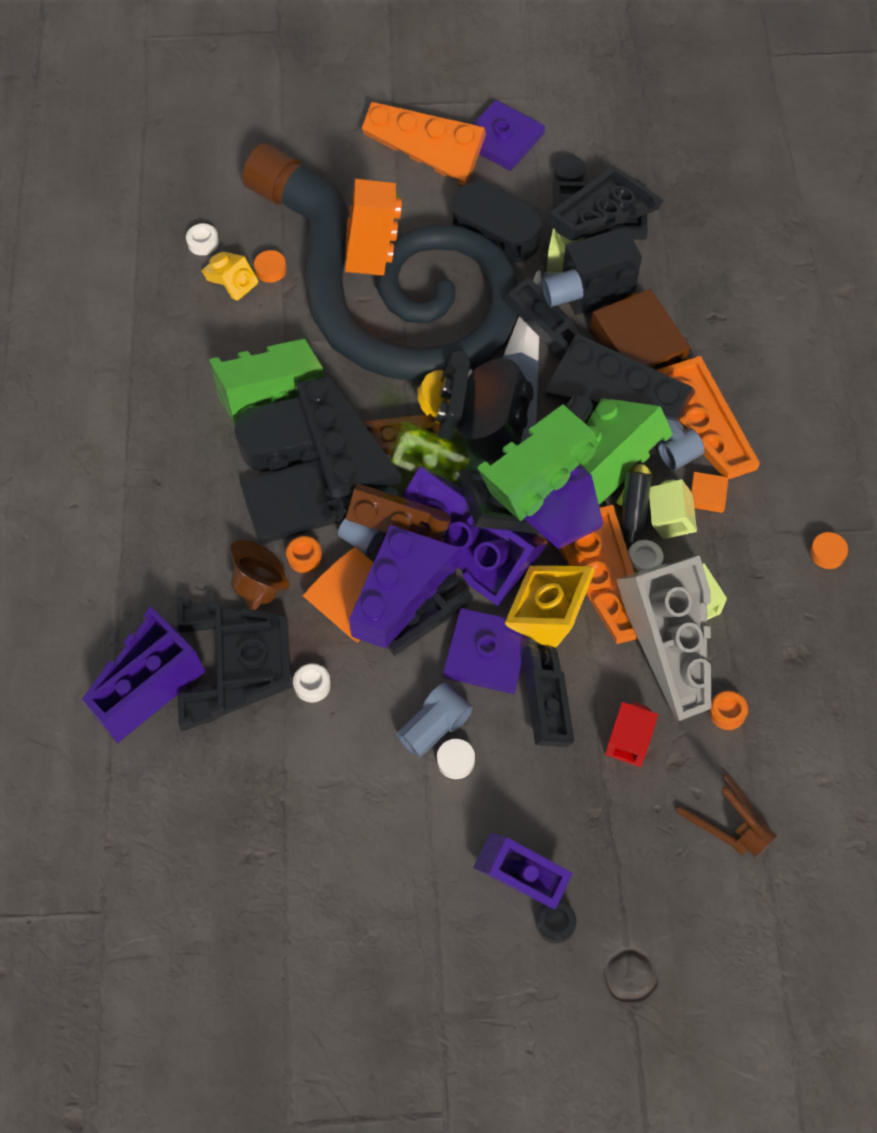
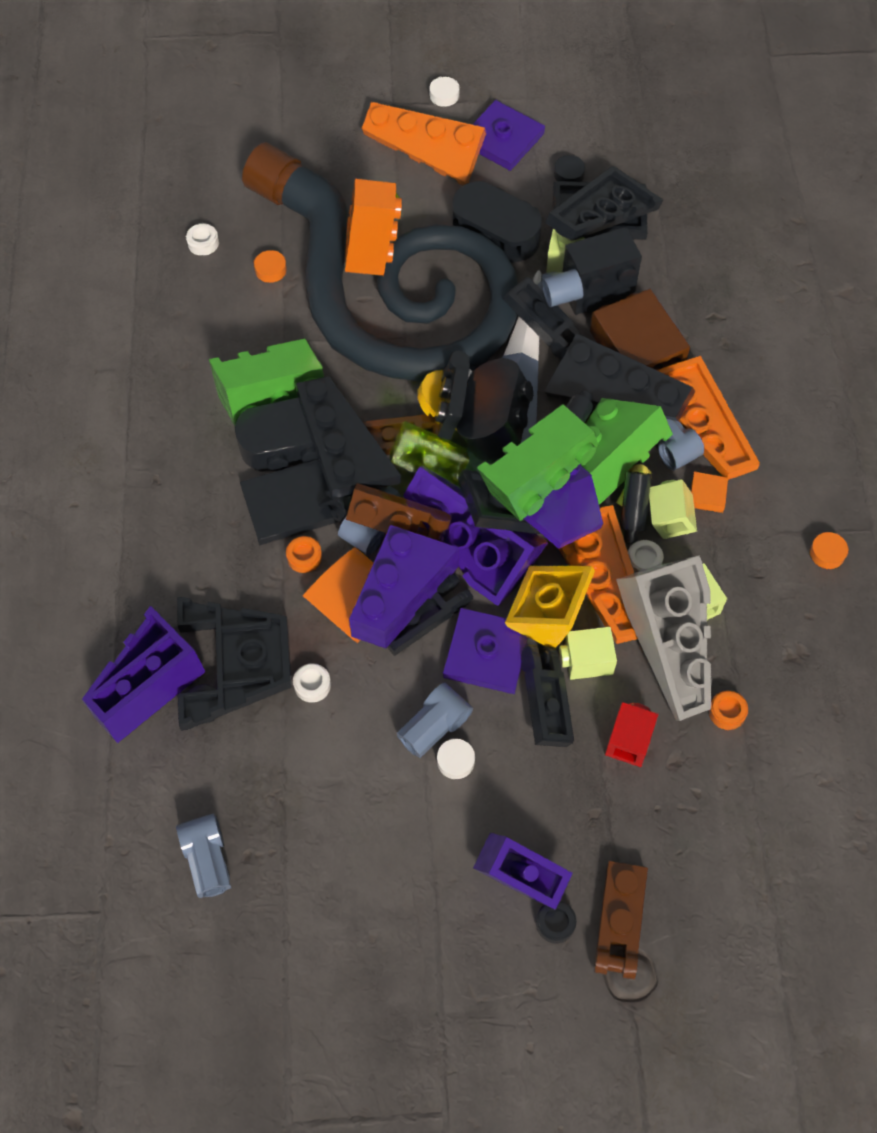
(202, 845): none -> sand blue piece
(232, 272): yellow bracket -> none
(256, 573): reddish brown piece -> none
(444, 91): none -> white tile
(588, 653): none -> yellowish green brick
(621, 918): none -> reddish brown plate
(753, 833): reddish brown plant -> none

